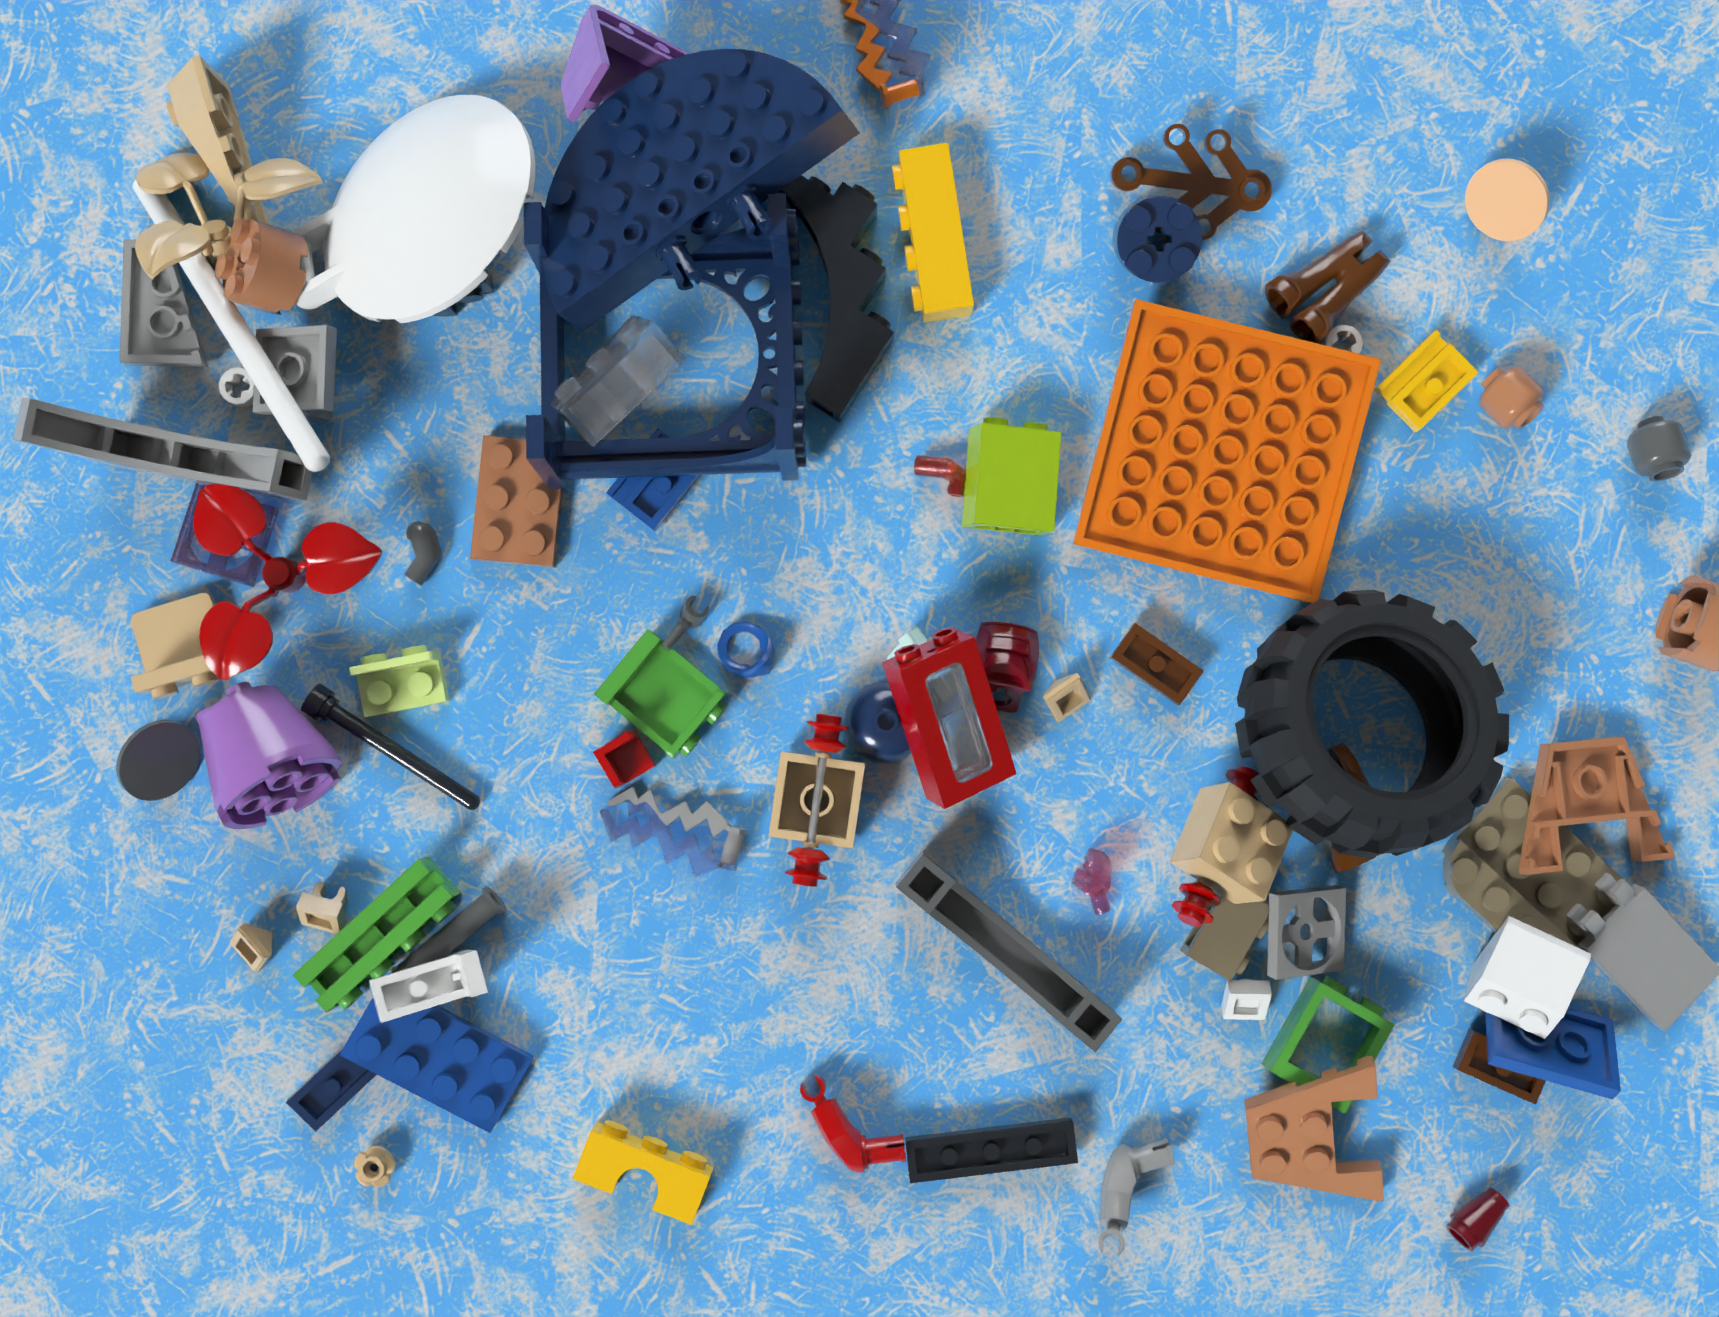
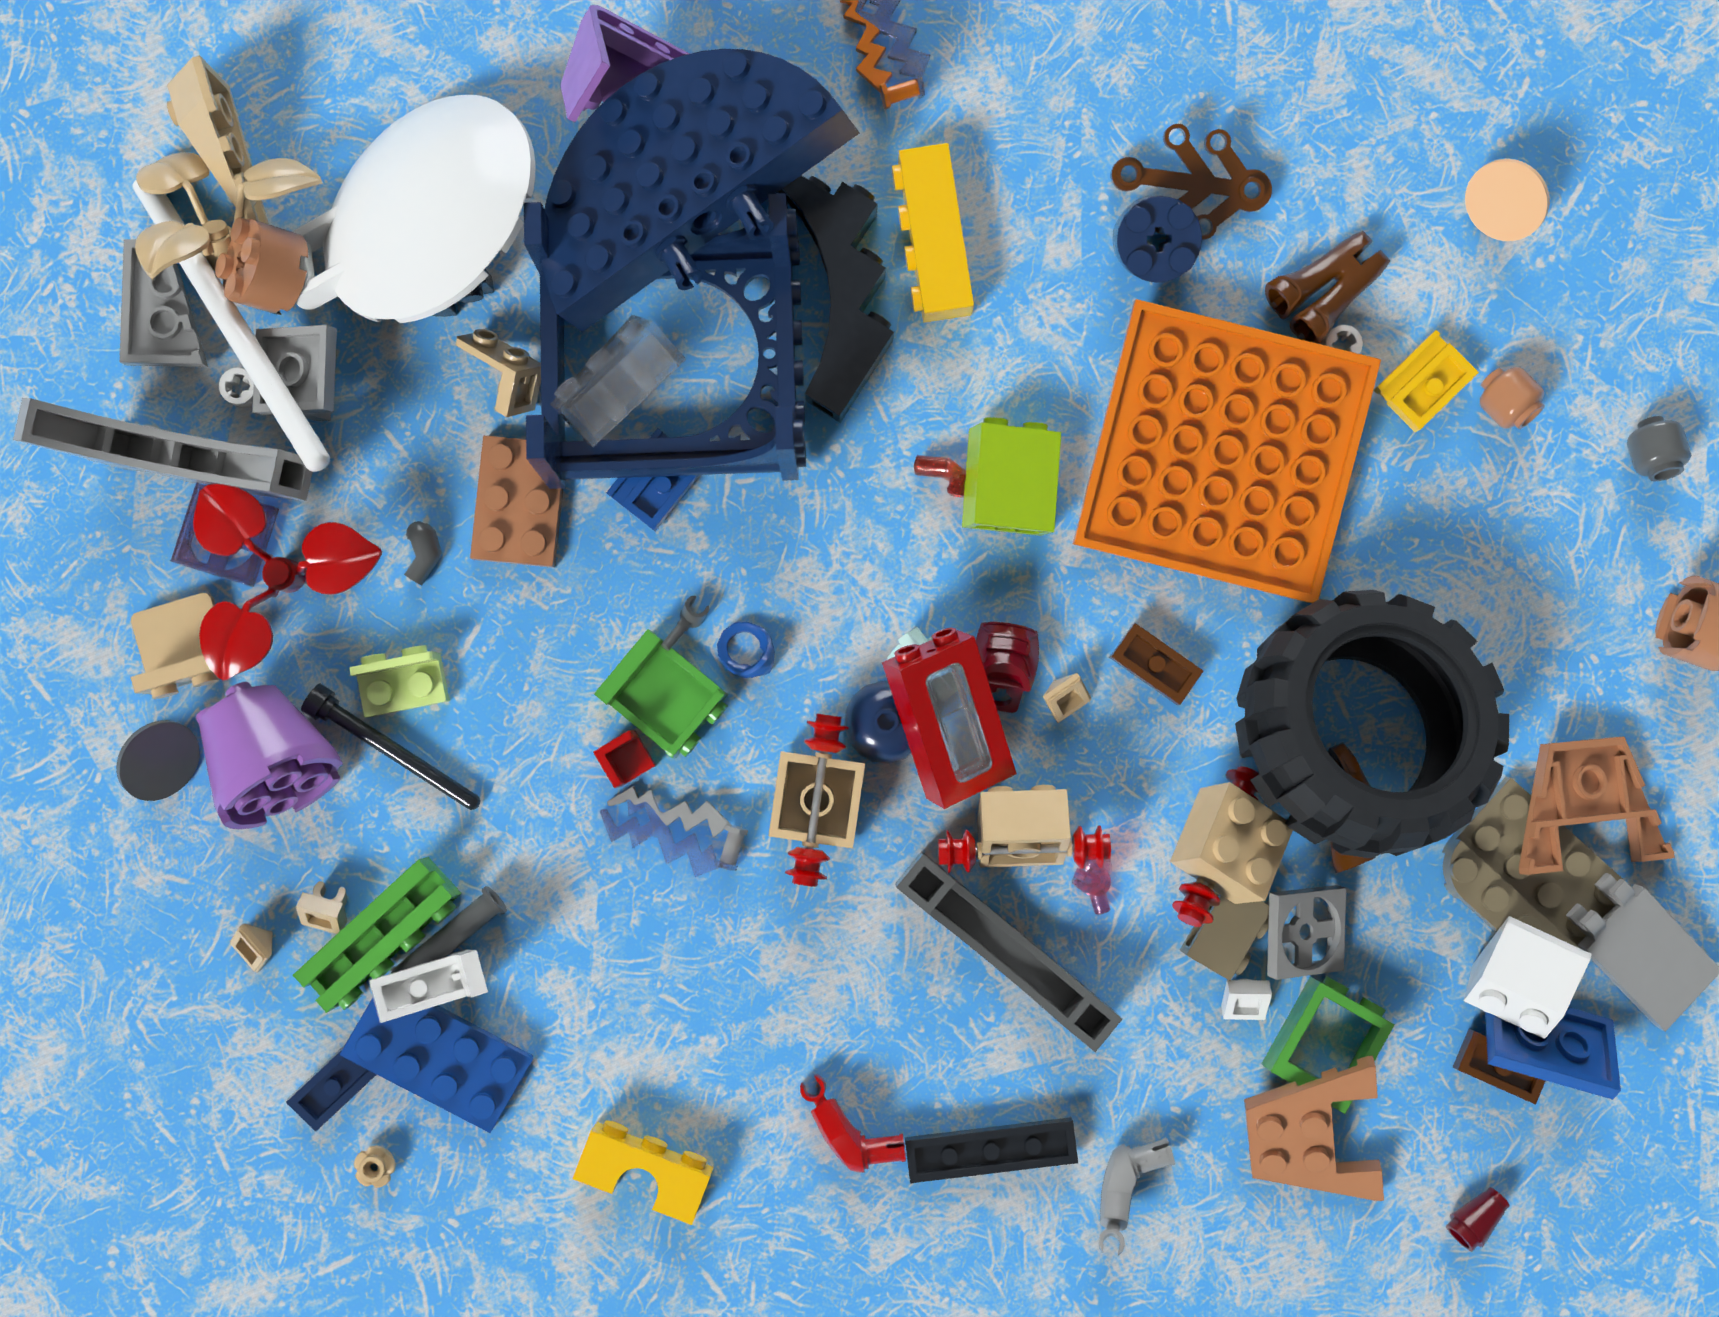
(520, 373): none -> tan bracket
(1024, 831): none -> tan brick

